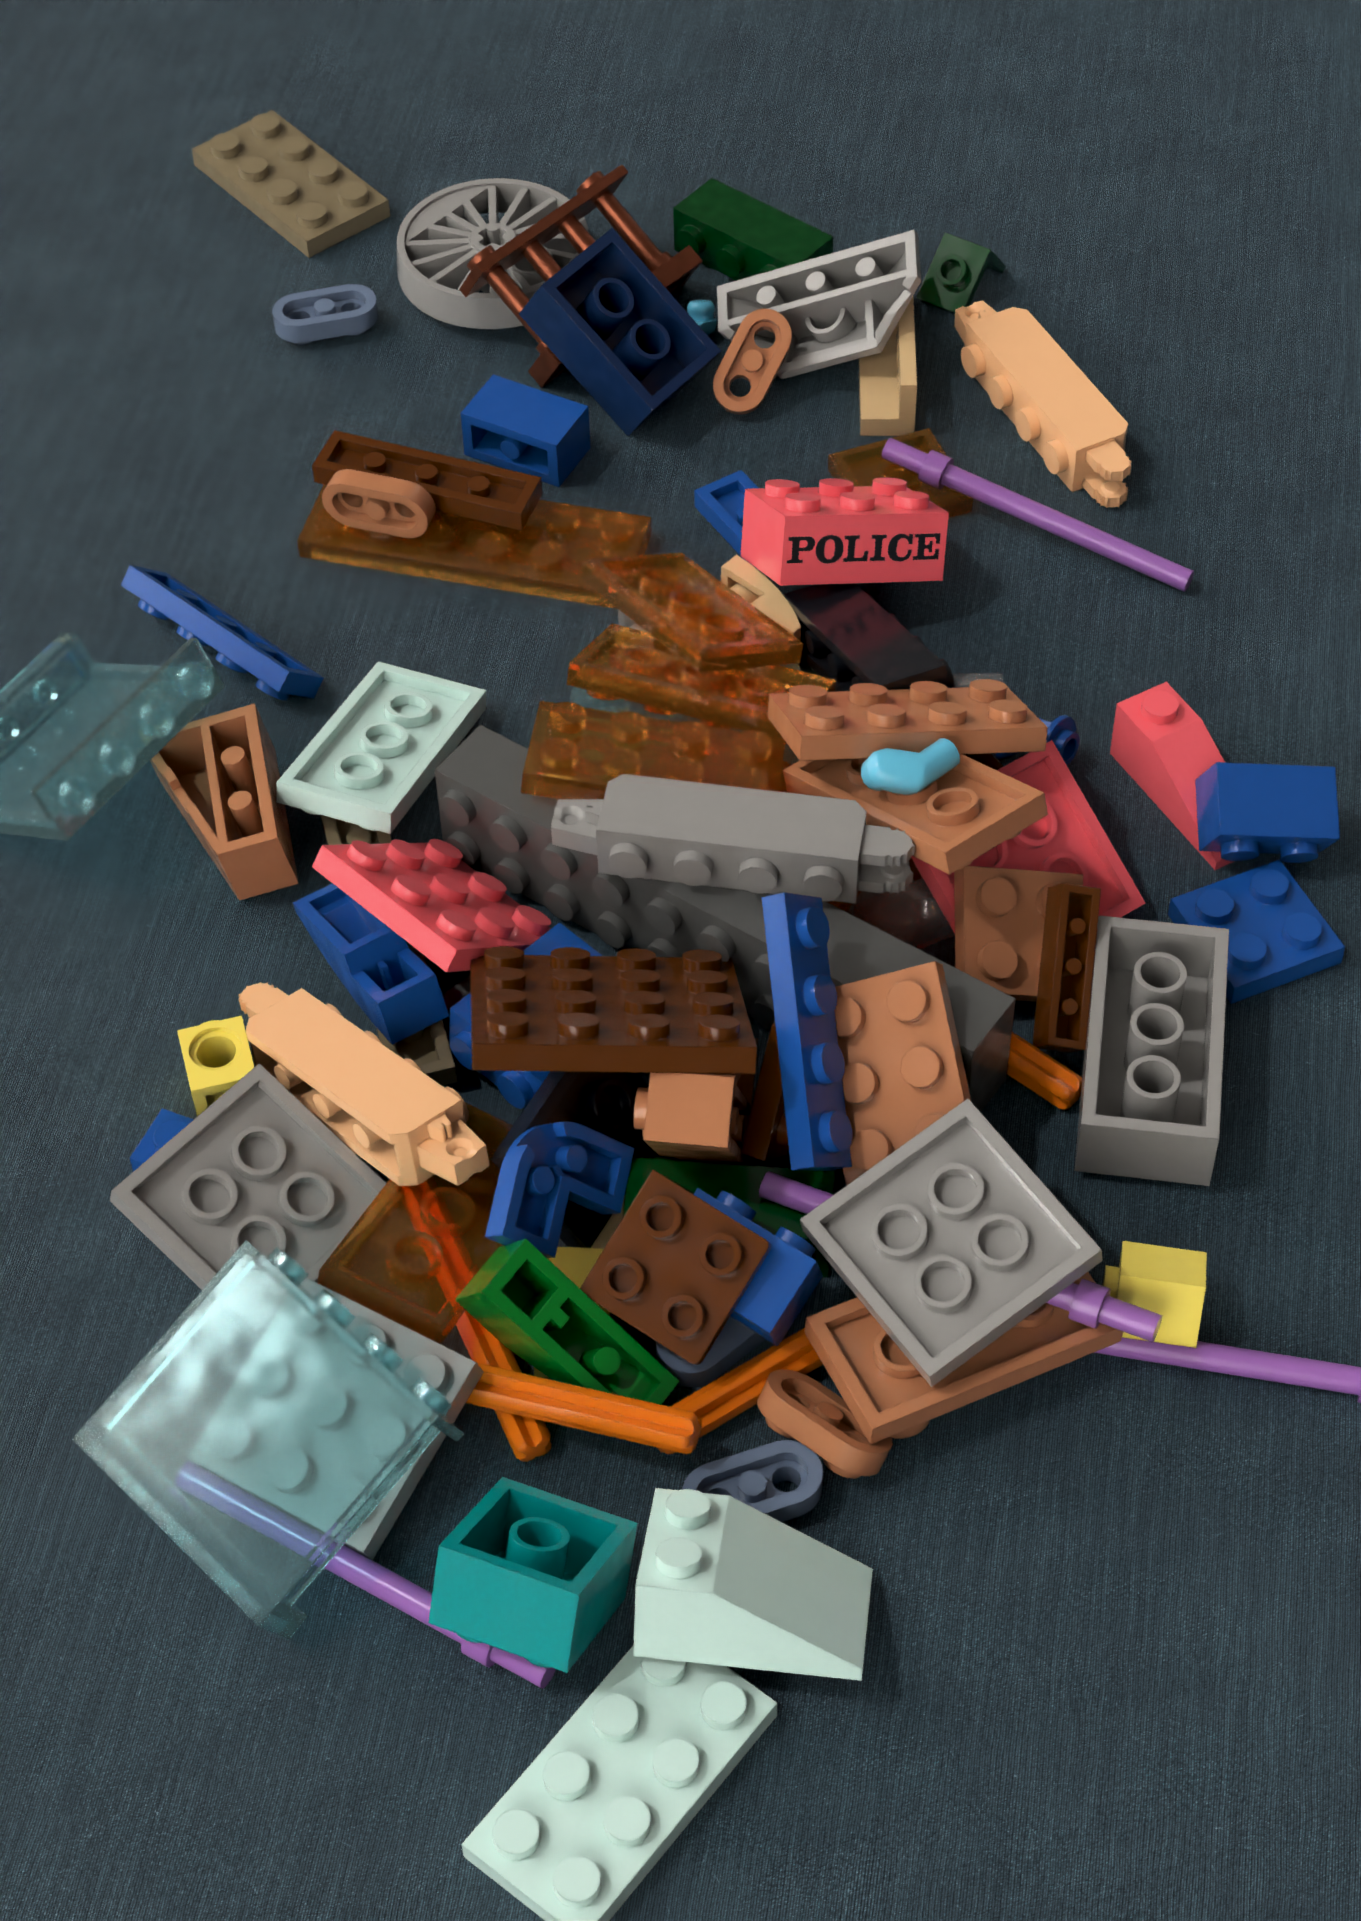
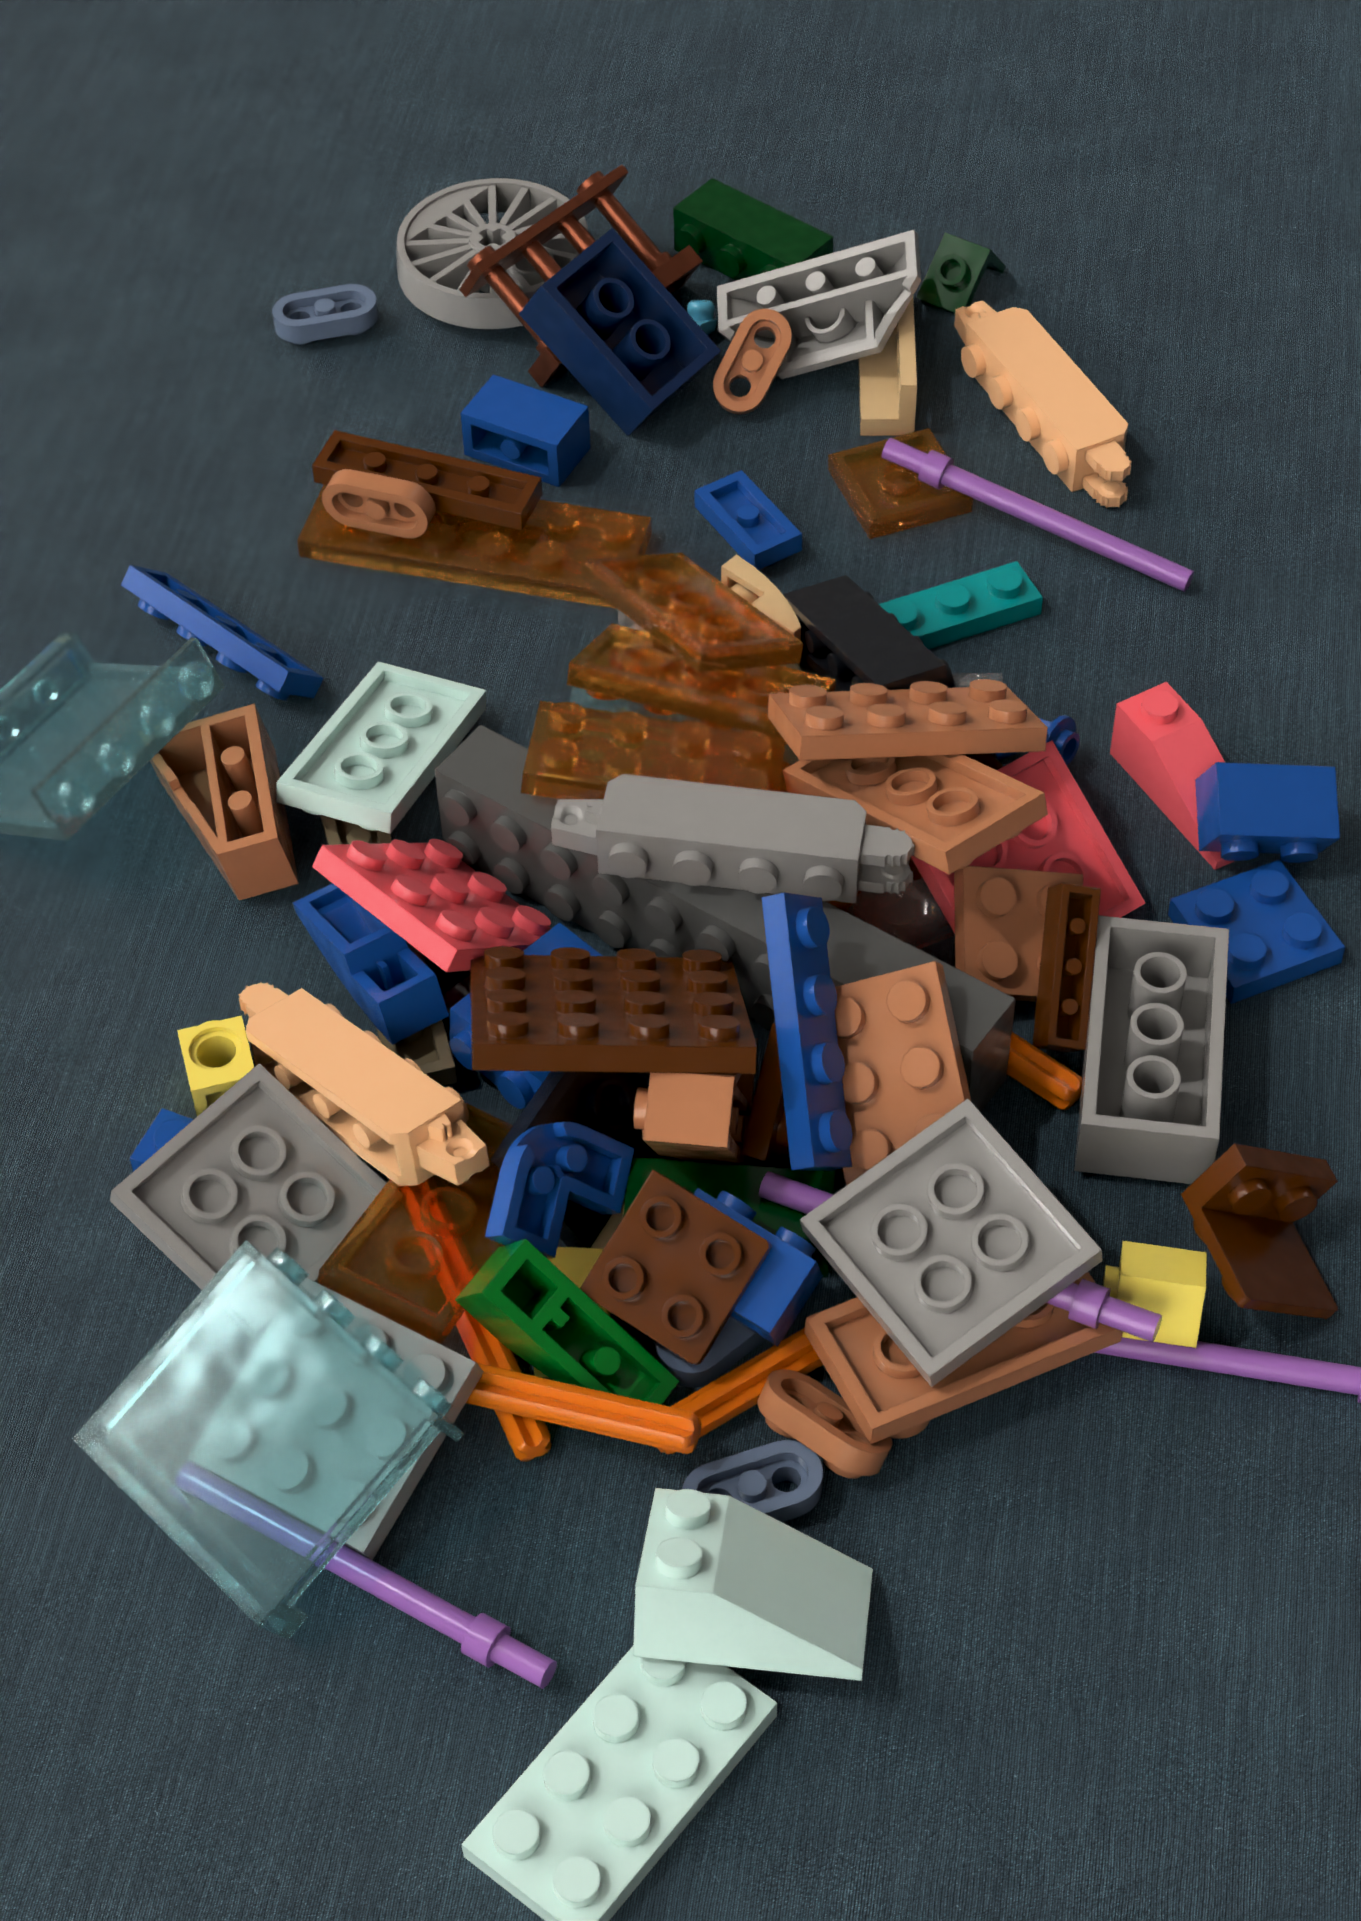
(291, 183): dark tan plate -> none
(532, 1574): teal brick -> none
(843, 533): coral brick -> none
(909, 771): medium azure arm -> none
(968, 605): none -> teal plate
(1246, 1219): none -> reddish brown bracket

